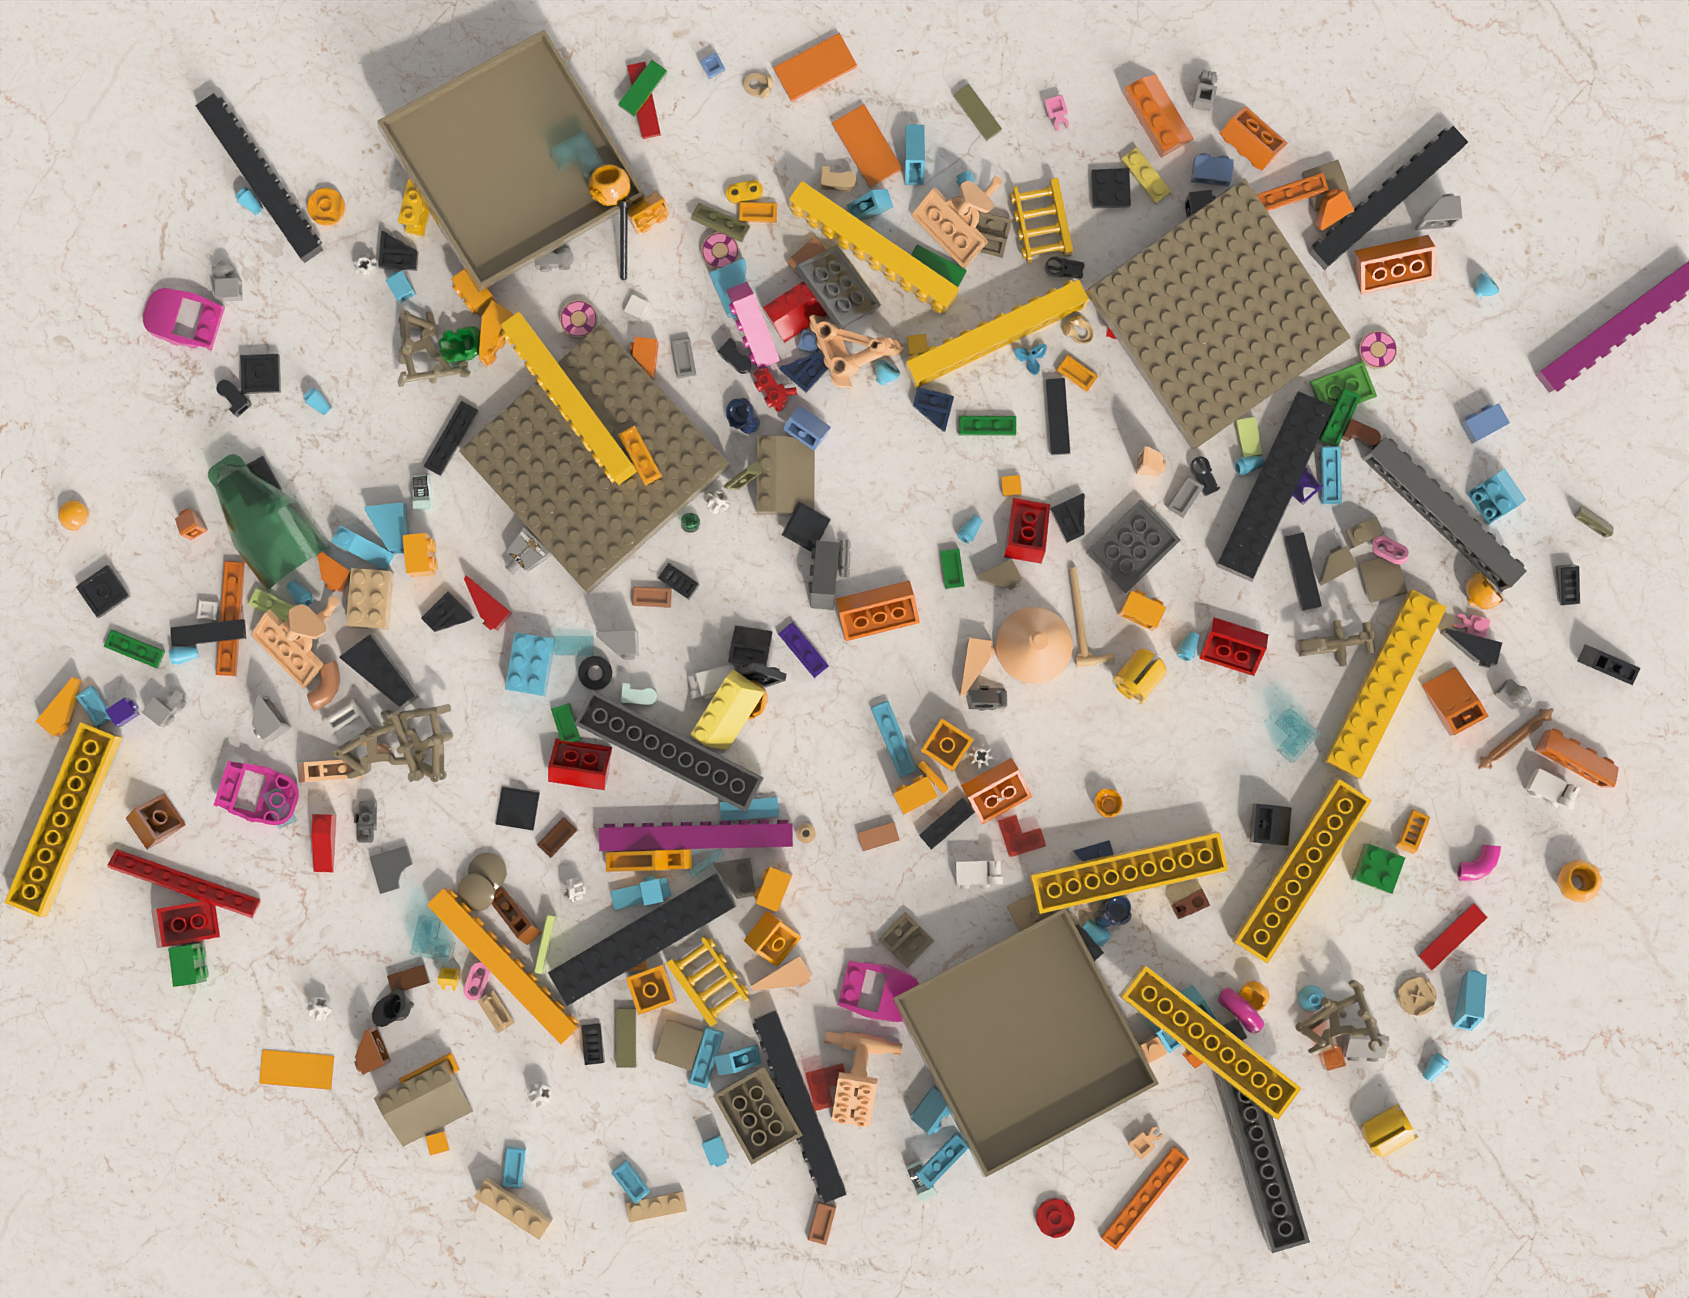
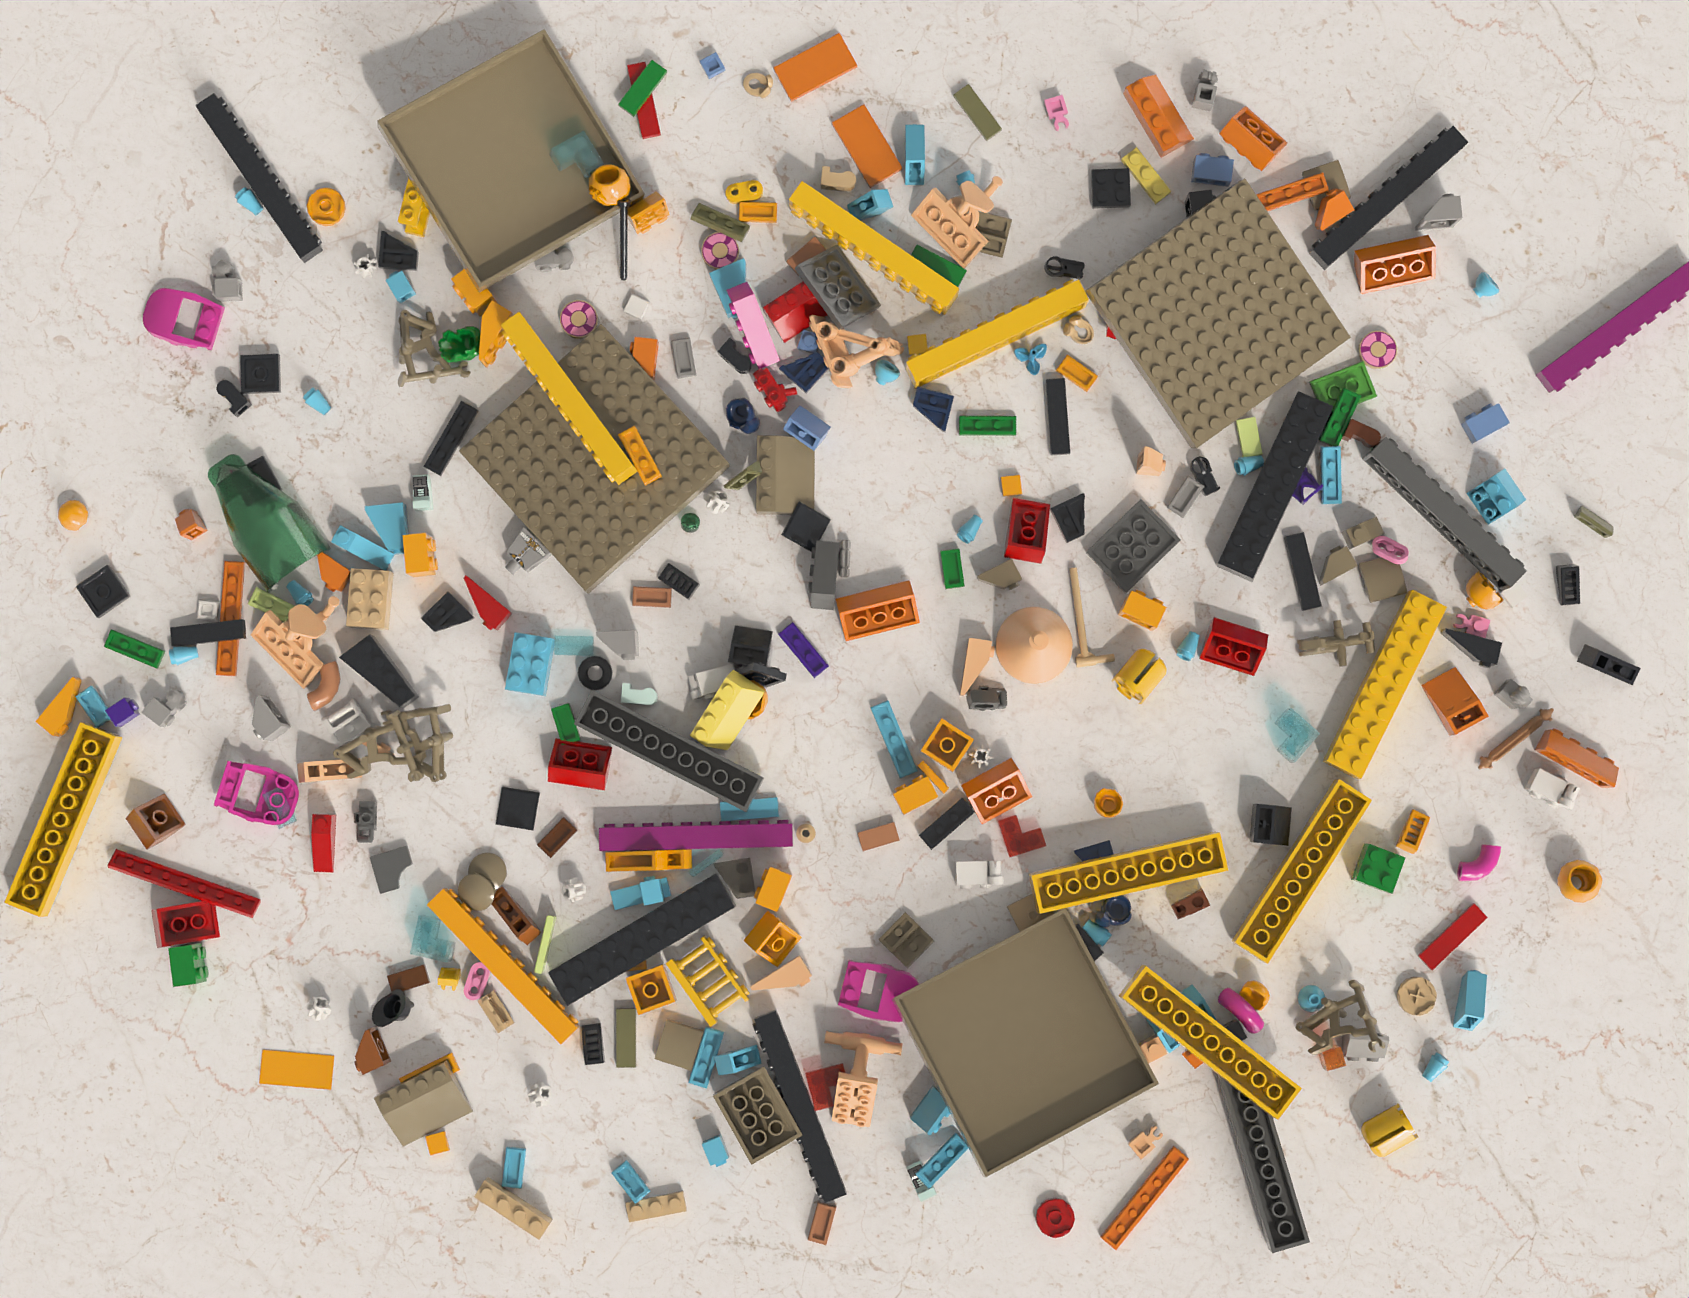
(1057, 208): yellow fence -> none

